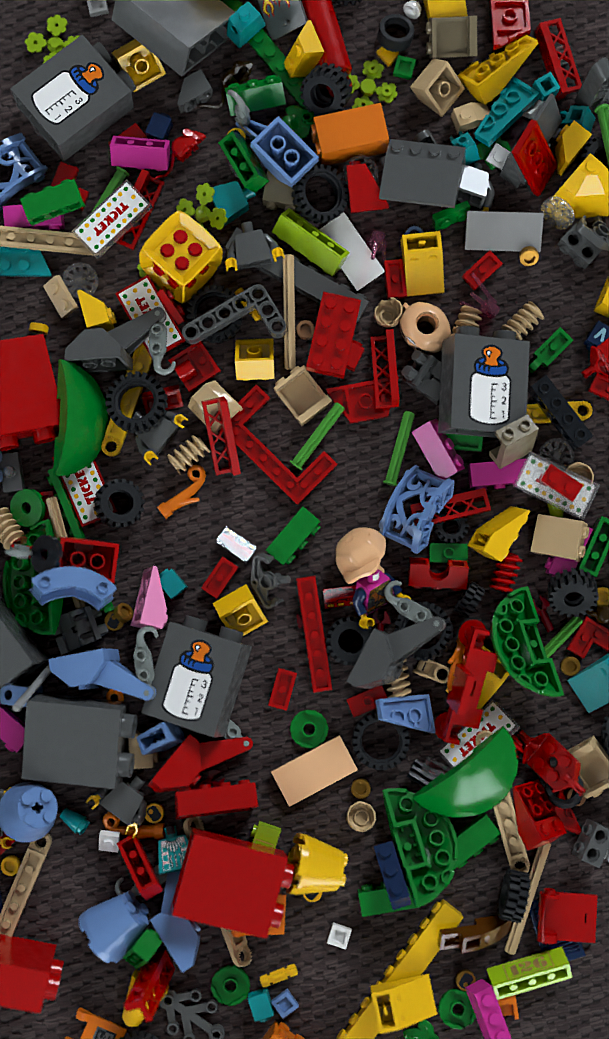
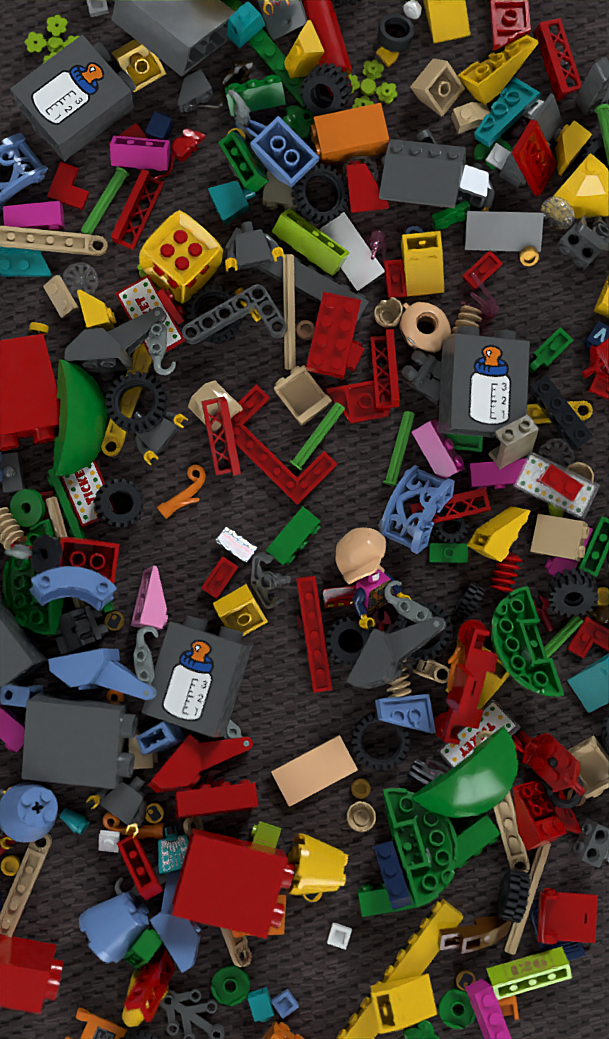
(32, 689): light grey bar -> none
(52, 201): green brick -> none
(112, 219): tile -> none
(123, 612): pearl gold tile -> none
(172, 583): teal brick -> none
(173, 394): red slope -> none
(188, 453): tan piece -> none
(195, 366): red plate -> none
(203, 213): lime plant -> none
(254, 359): yellow slope -> none
(278, 975): yellow axle -> none
(282, 689): red plate -> none
(309, 740): green tile -> none
(365, 701): red plate -> none
(404, 67): green plate -> none
(452, 37): dark tan panel -> none
(453, 577): red arch -> none
(466, 140): teal brick -> none
(524, 319): tan piece -> none
(546, 85): teal brick -> none
(570, 666): pearl gold tile -> none
(580, 114): teal brick -> none

